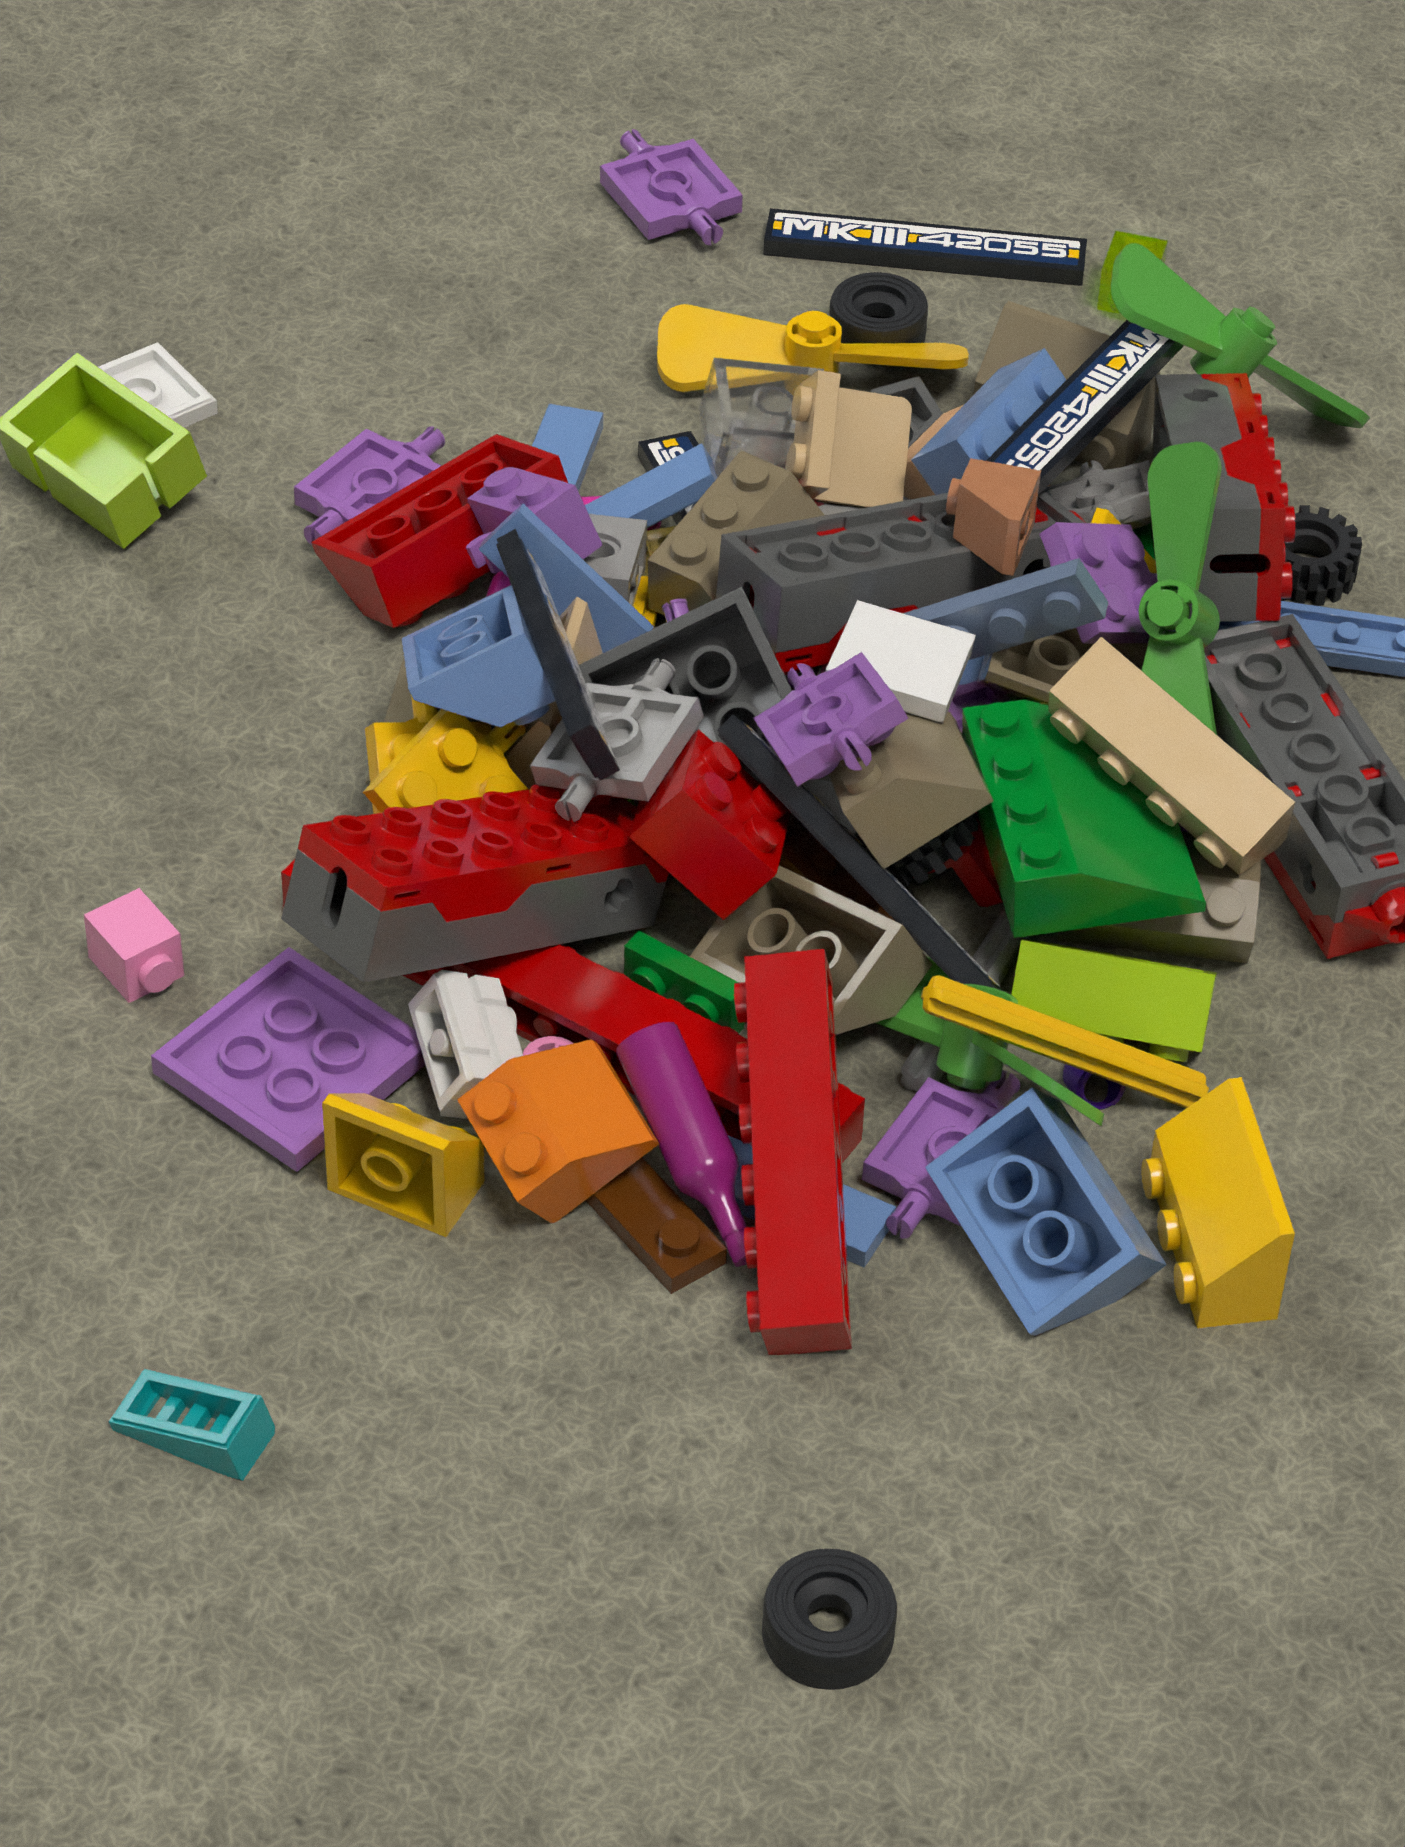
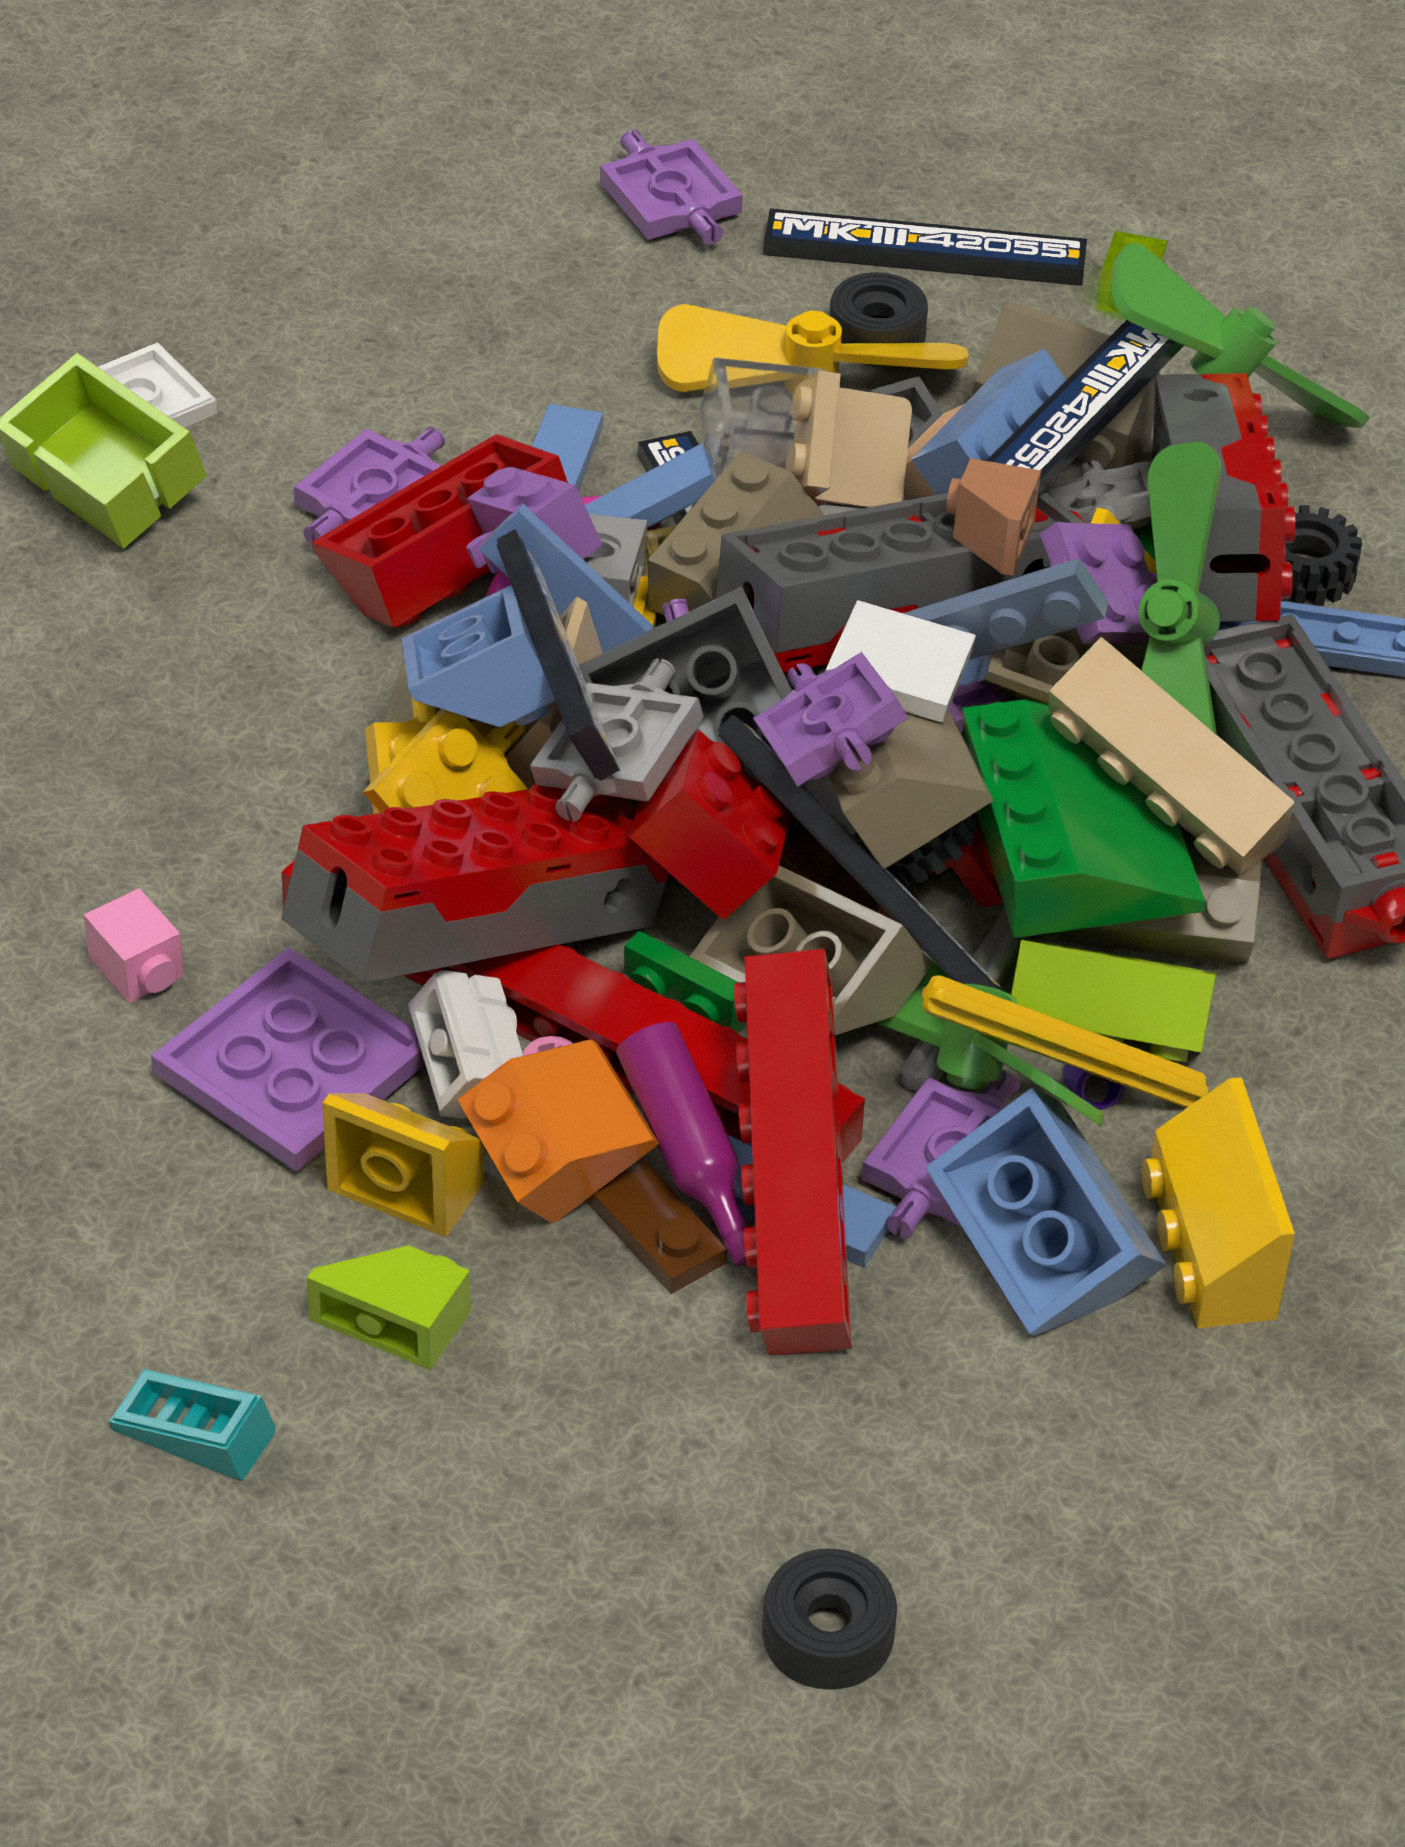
(393, 1301): none -> lime slope

